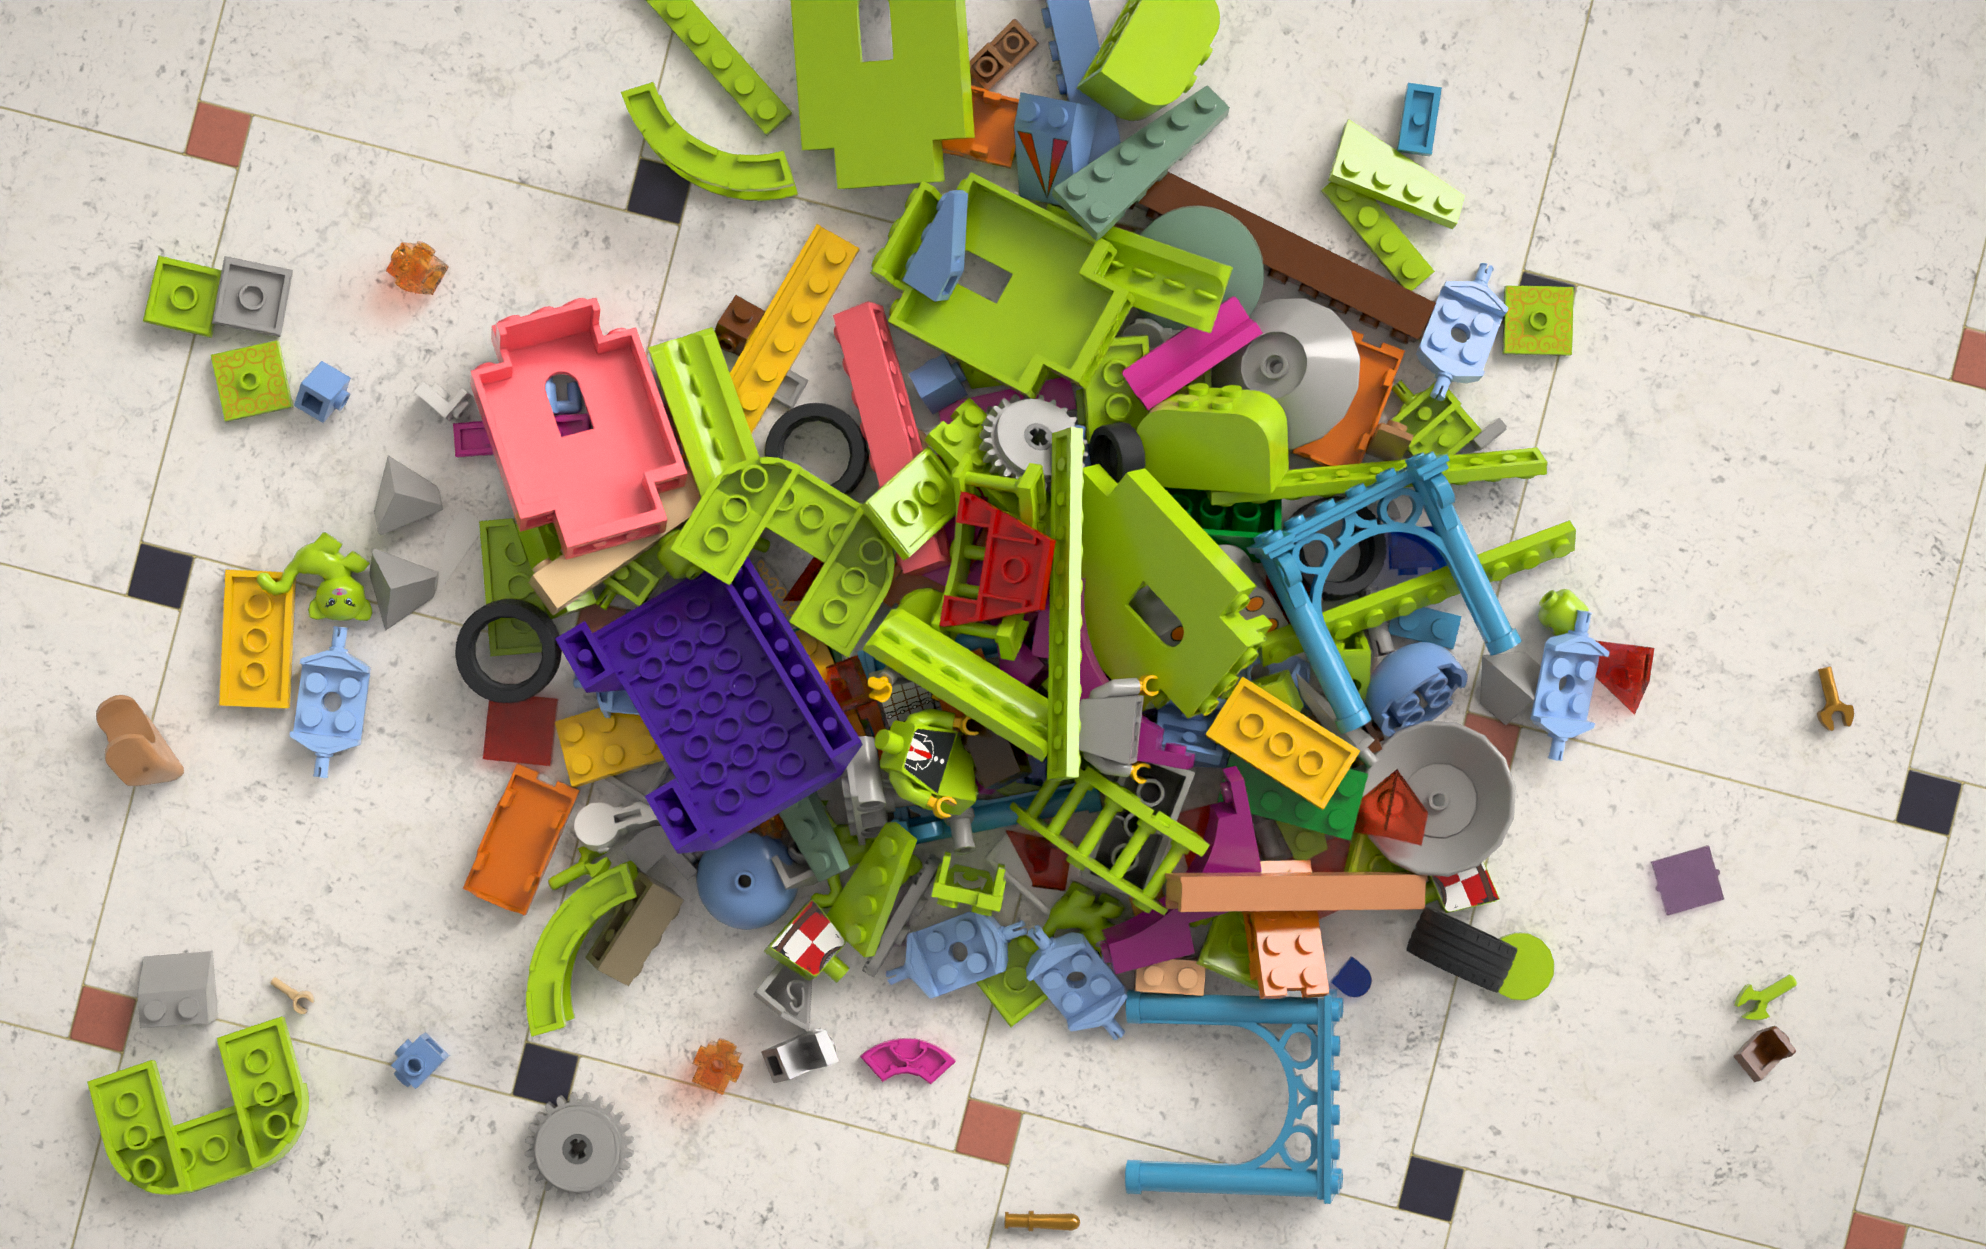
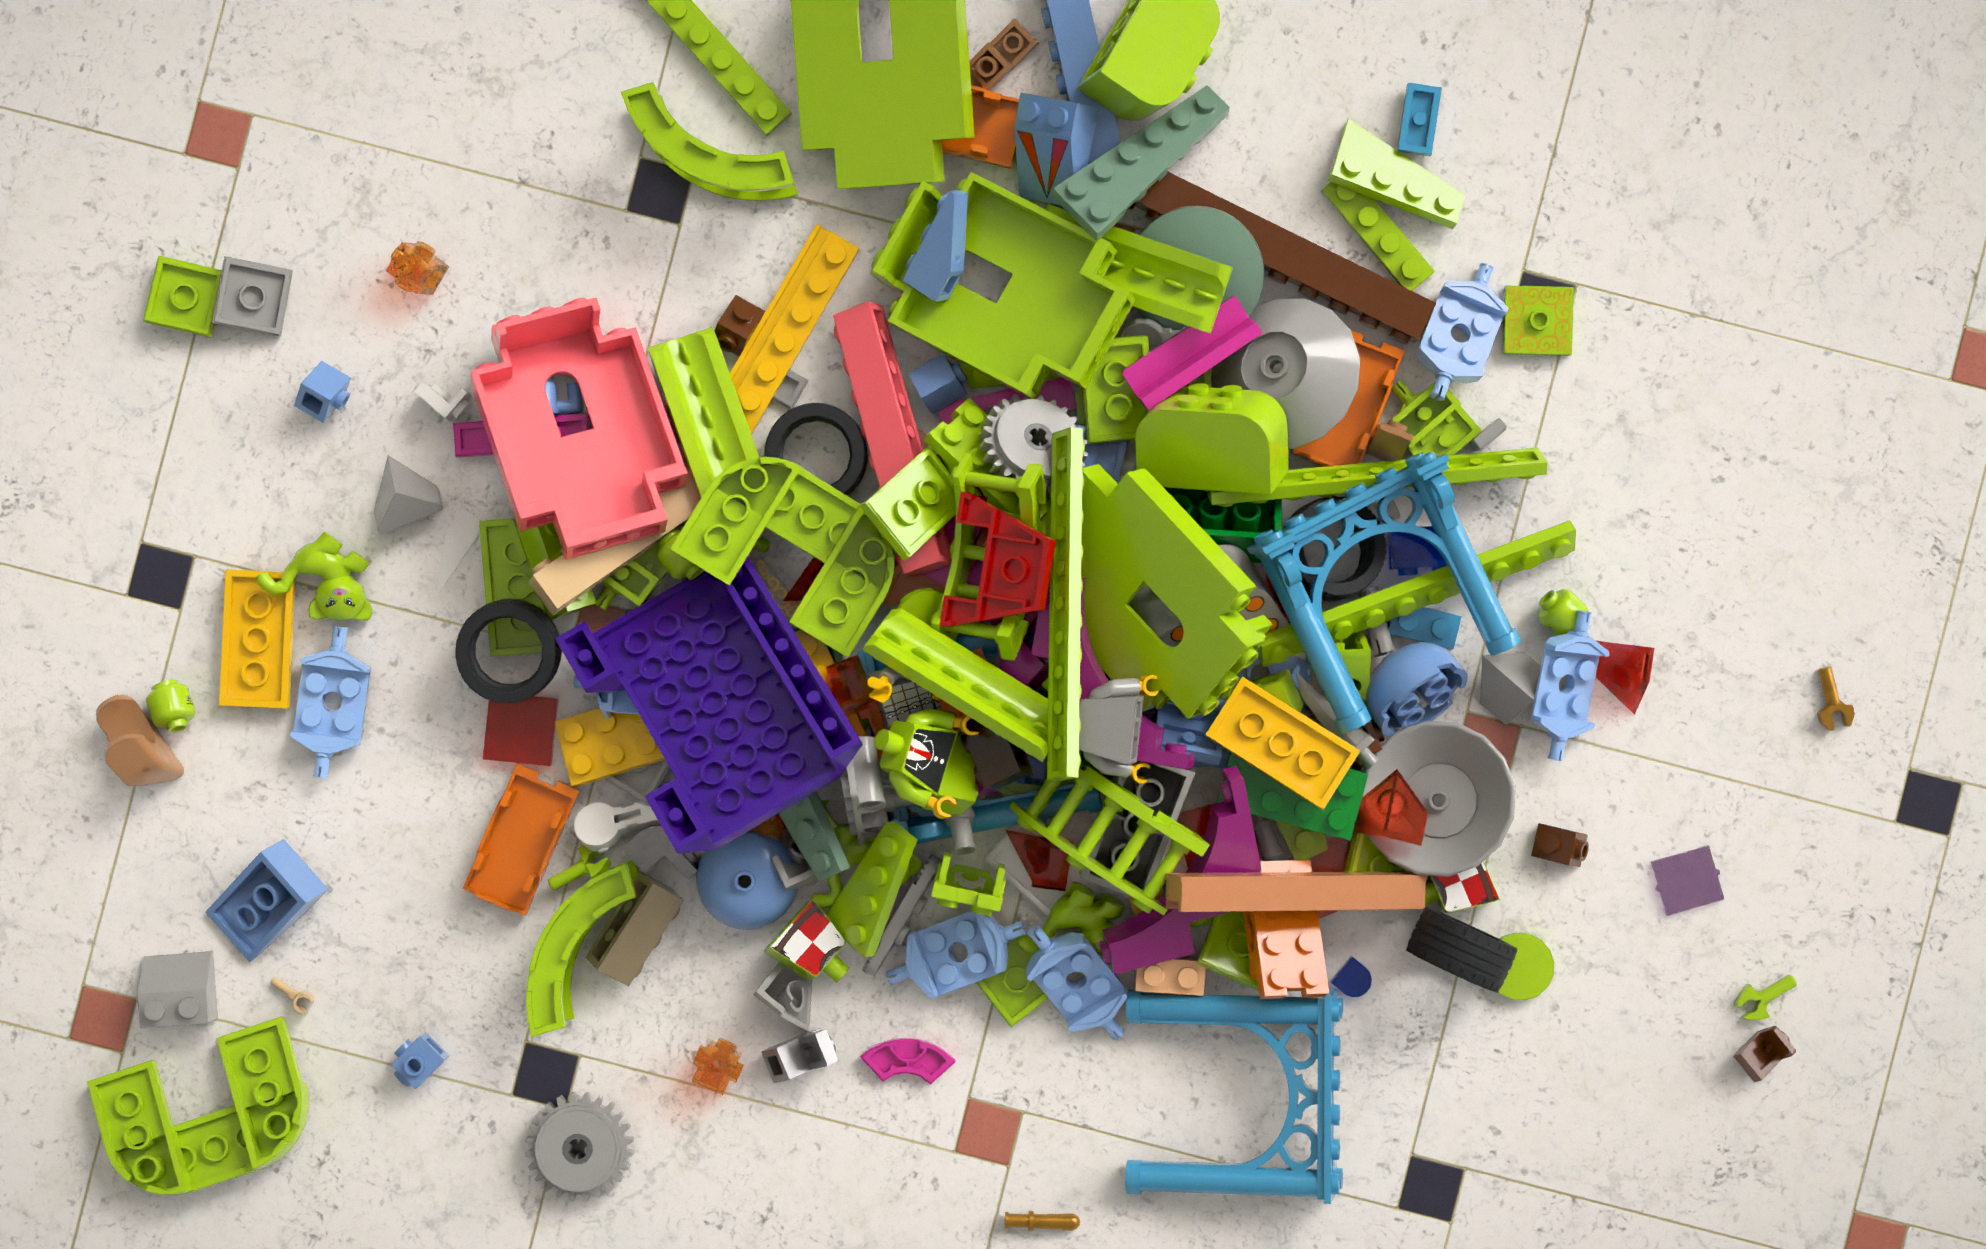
(170, 706): none -> lime head
(252, 381): lime plate -> none
(266, 899): none -> medium blue slope
(400, 586): light grey slope -> none
(1117, 449): black tyre -> none
(1560, 845): none -> reddish brown bracket

